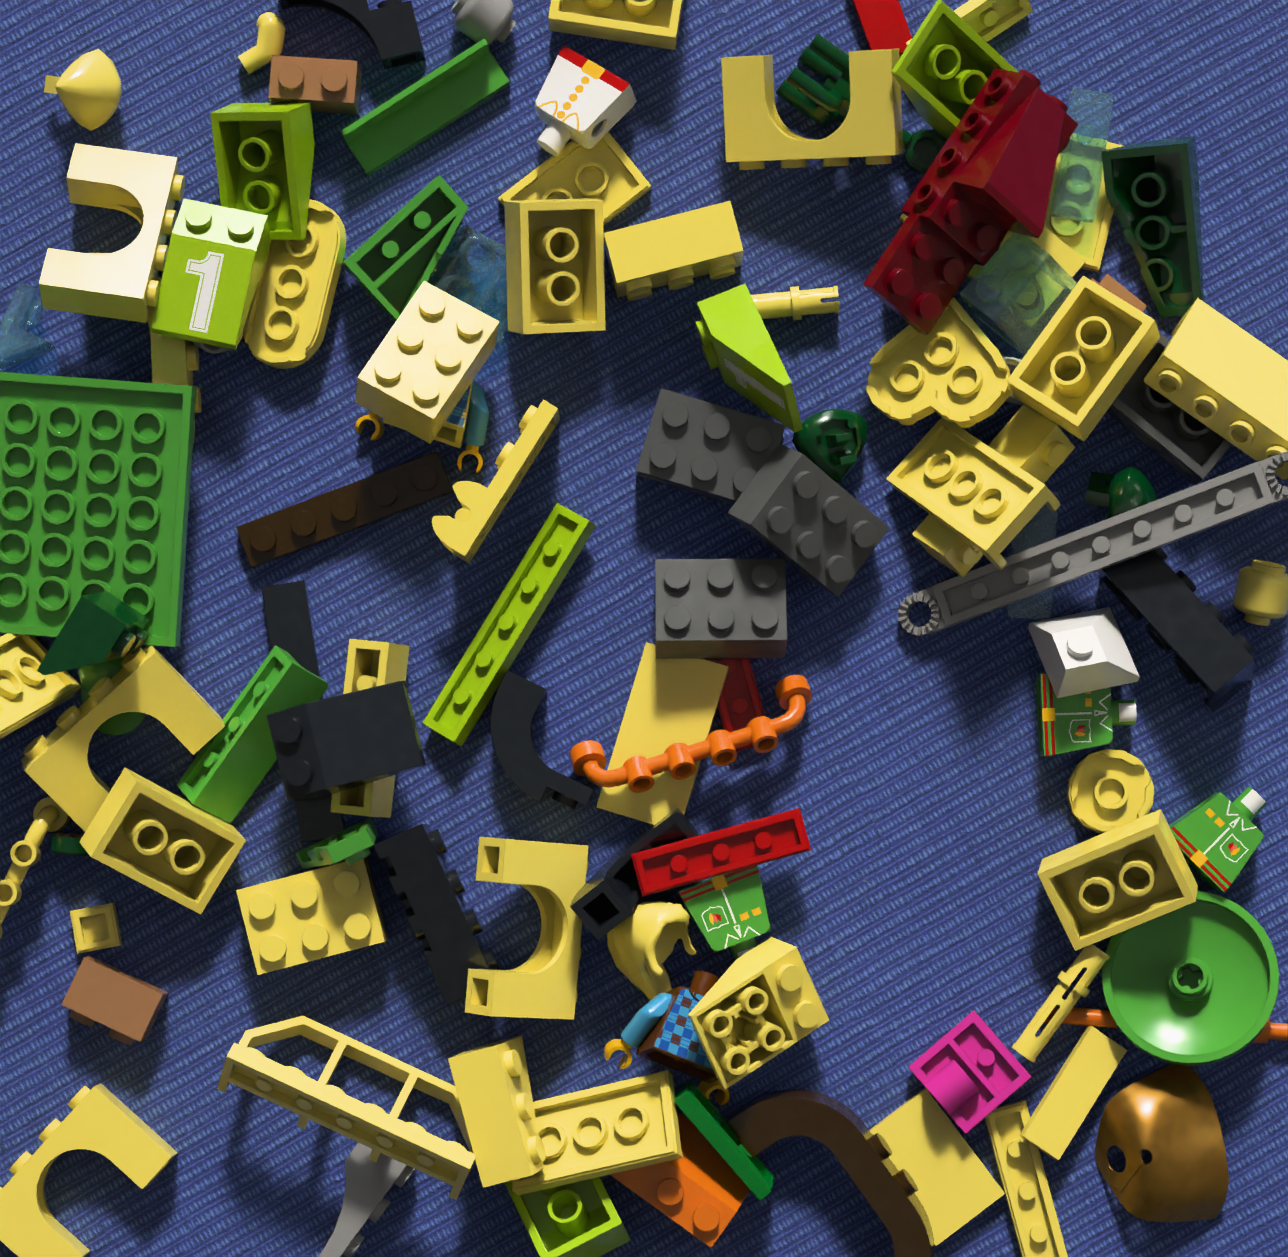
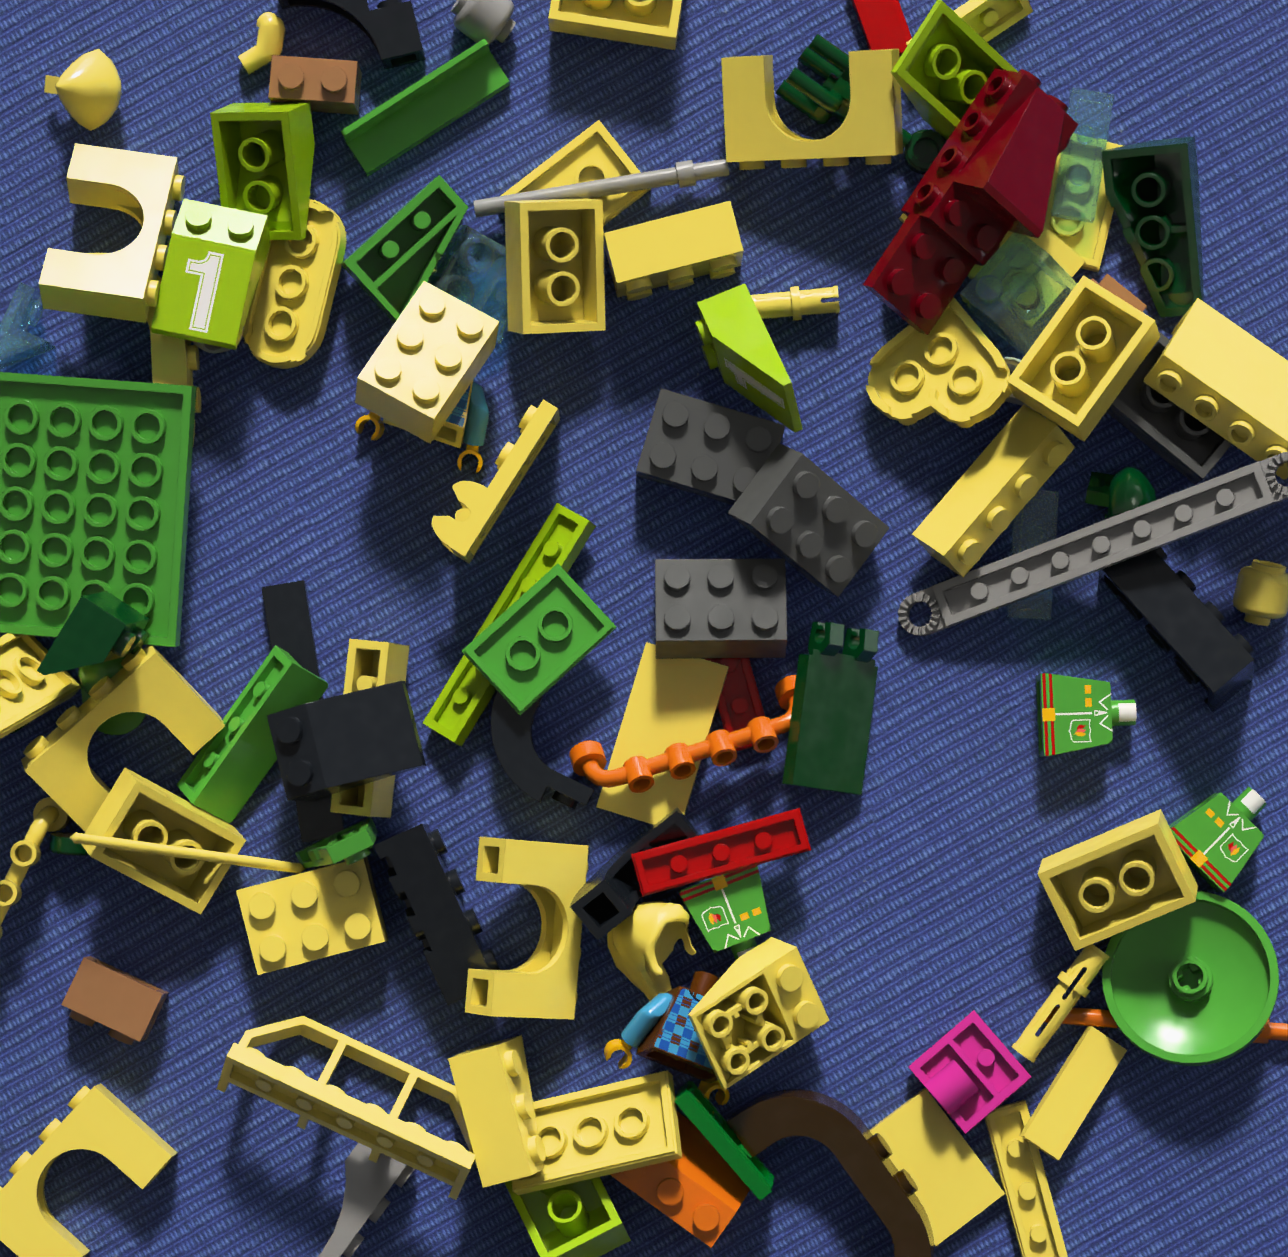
(95, 928): light yellow tile -> none
(187, 853): none -> light yellow axle
(344, 509): dark brown plate -> none
(539, 639): none -> bright green tile
(580, 102): white torso -> none
(683, 174): none -> light grey bar
(832, 441): dark green piece -> none
(832, 710): none -> dark green tile
(971, 489): light yellow hinge -> none
(1083, 652): white slope -> none
(1109, 790): light yellow tile -> none
(1180, 1127): pearl gold piece -> none

